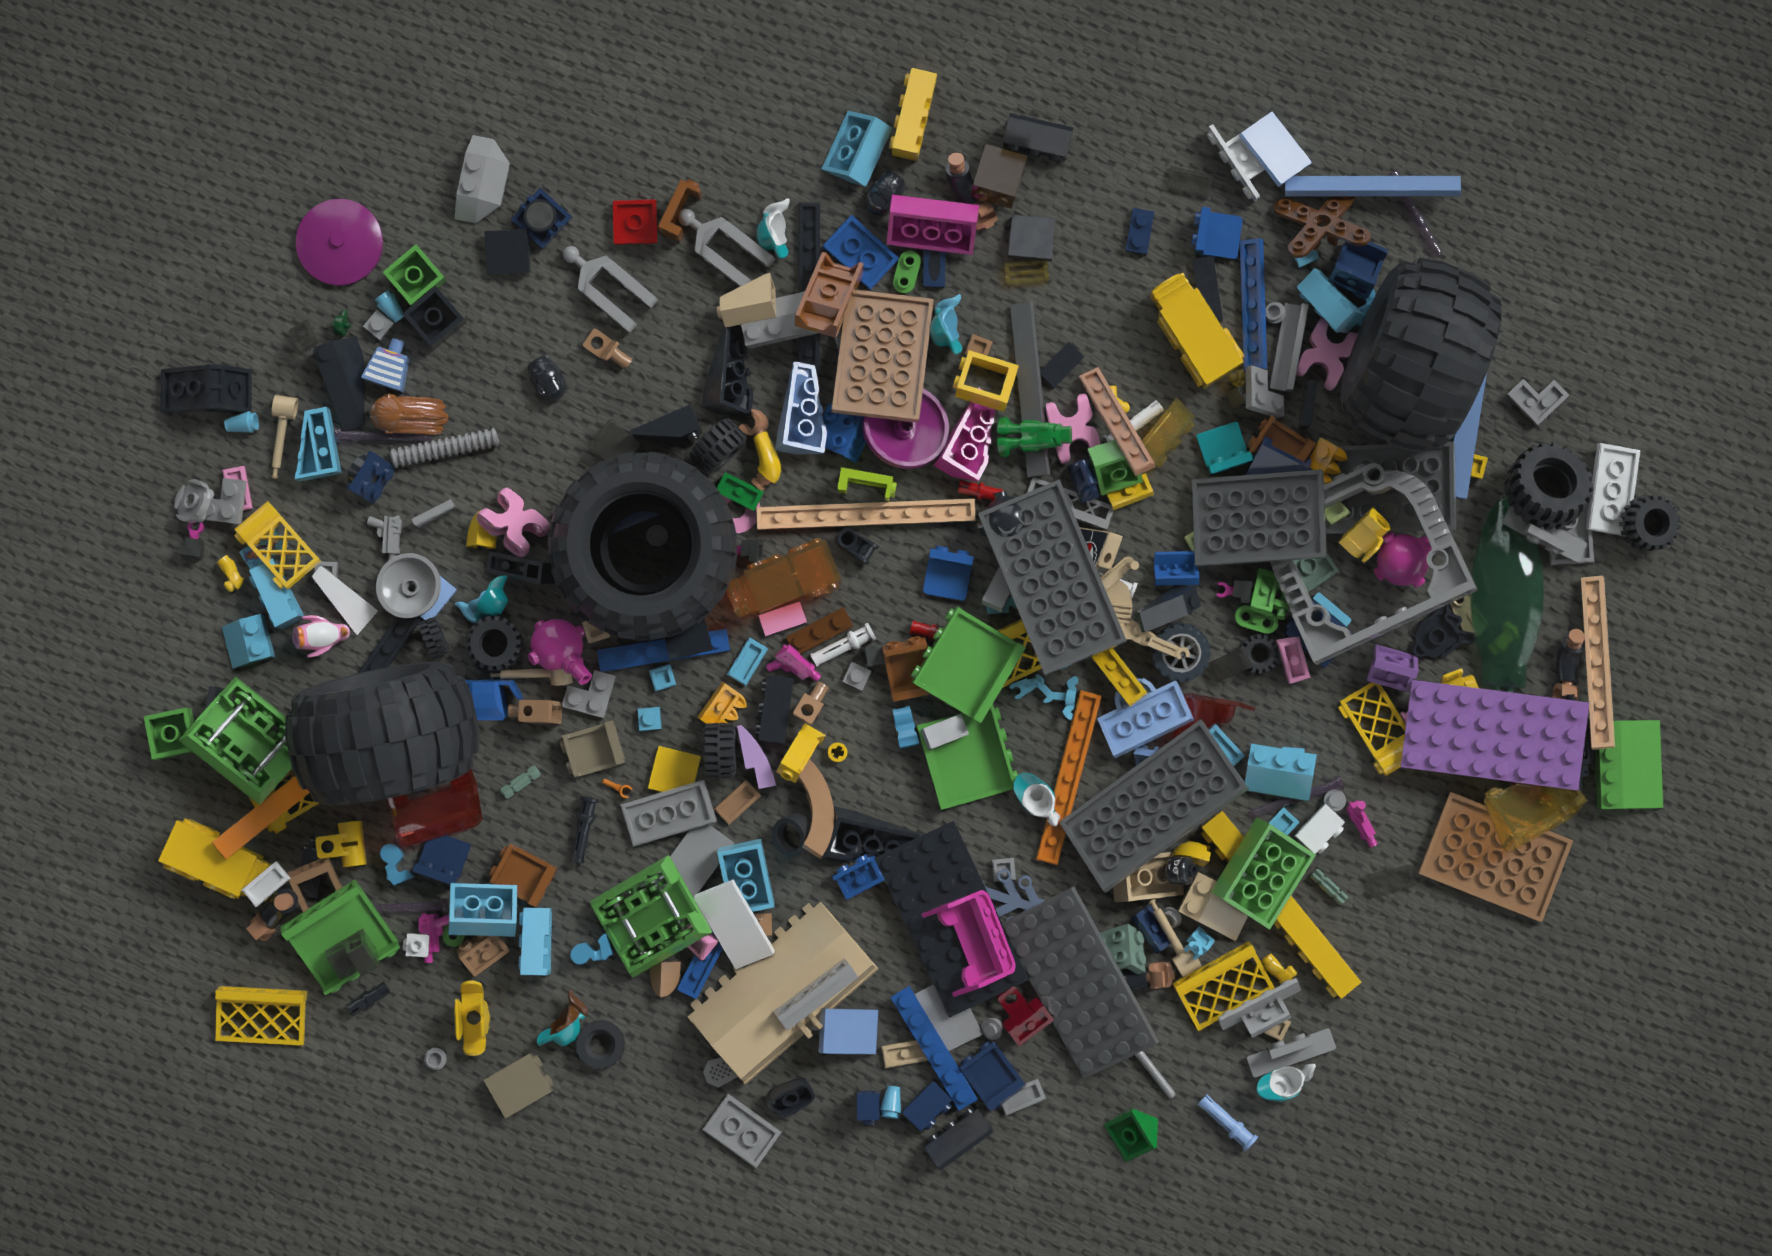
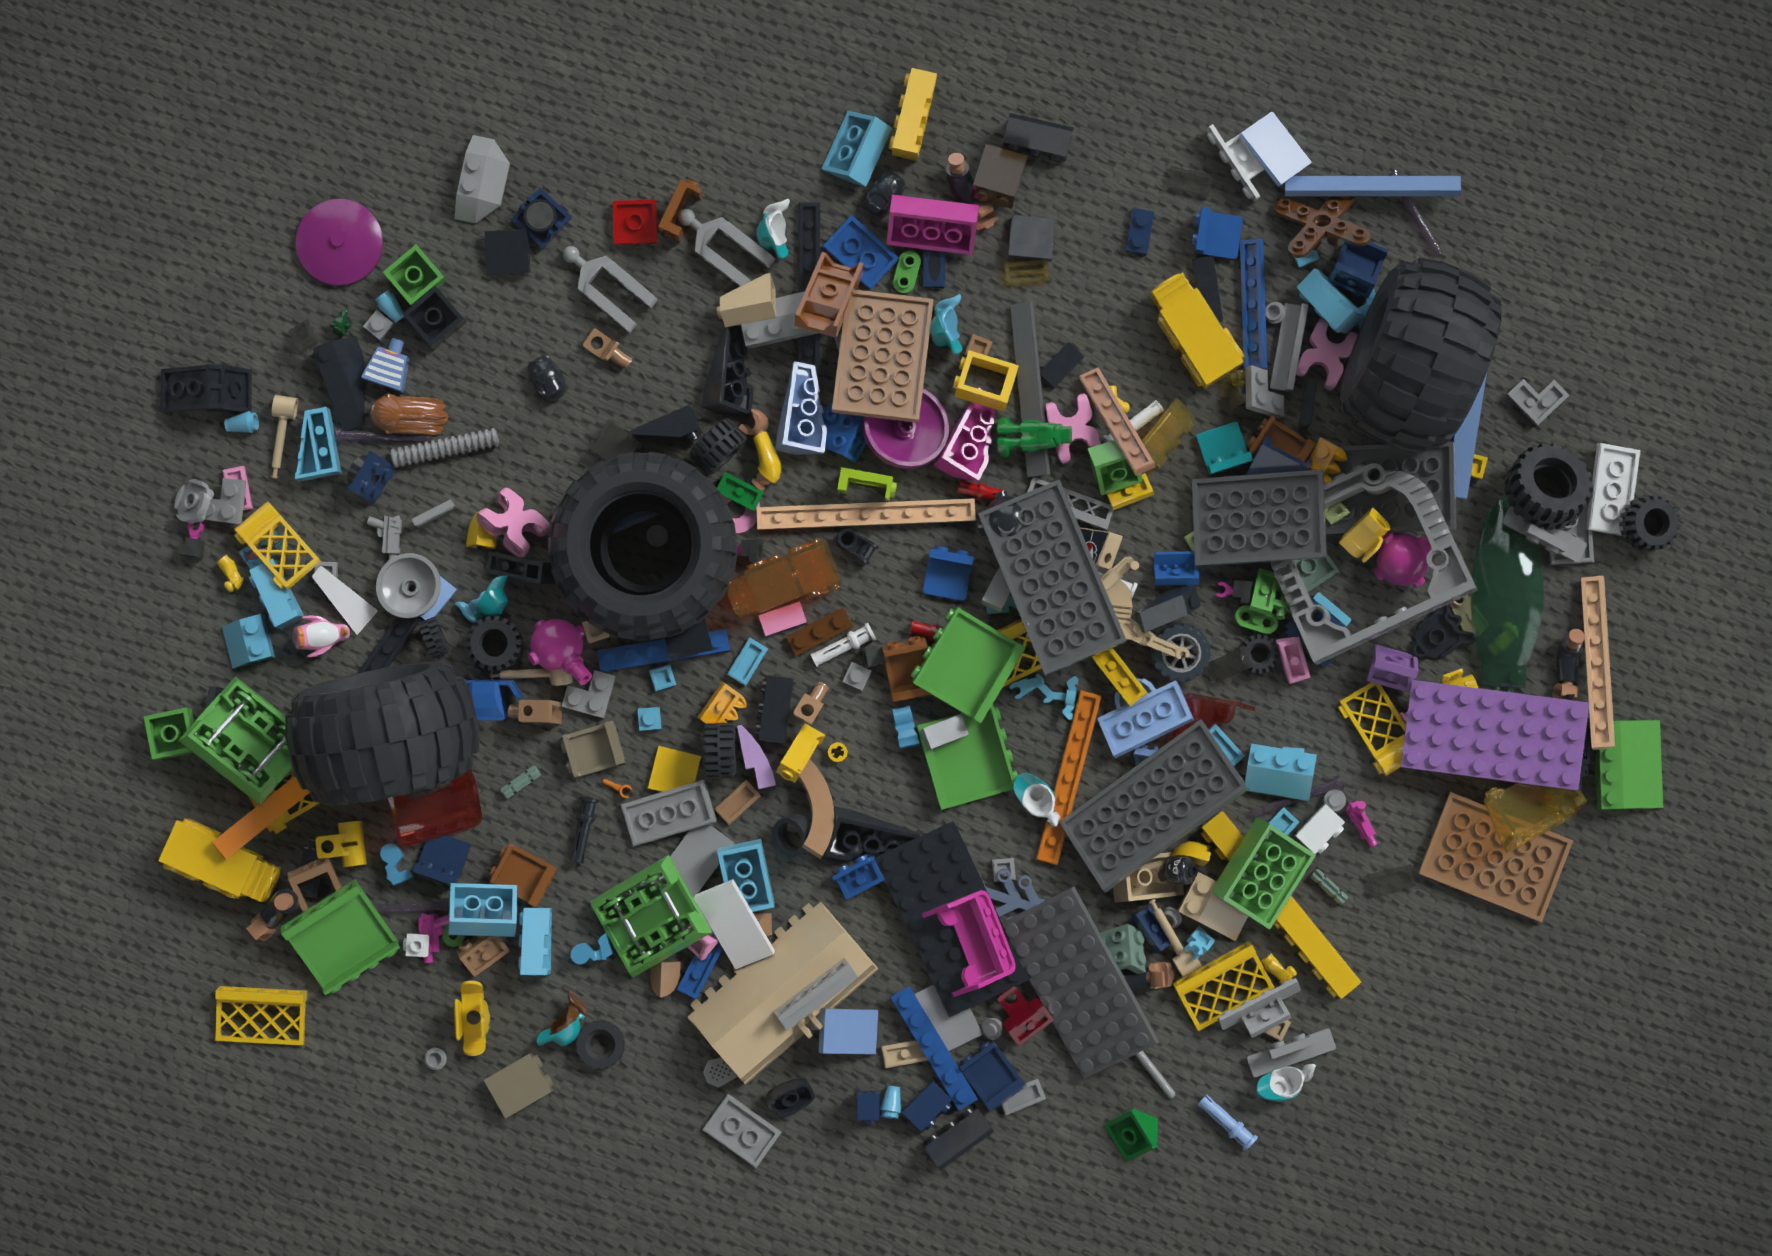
(266, 884): white tile -> none
(353, 954): clear smoke brick -> none
(368, 998): black pin -> none
(790, 659): dark pink piece -> none
(1084, 480): dark blue piece -> none

